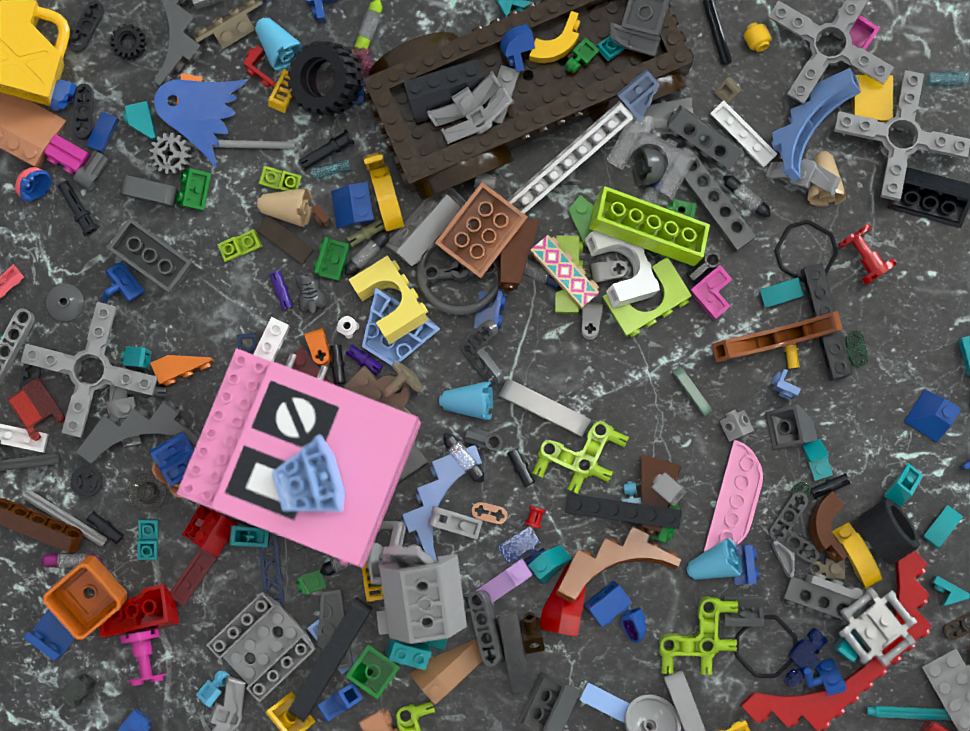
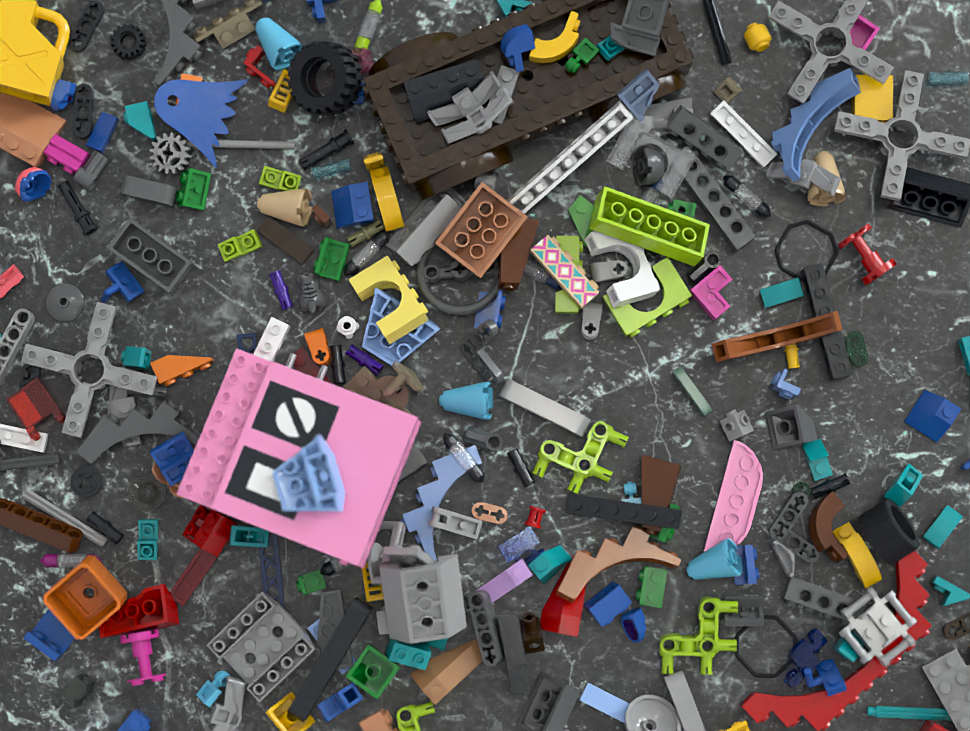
(651, 586): none -> green bracket
(668, 488): light grey brick -> none
(831, 569): dark tan plate -> none
(835, 585): light grey plate -> none

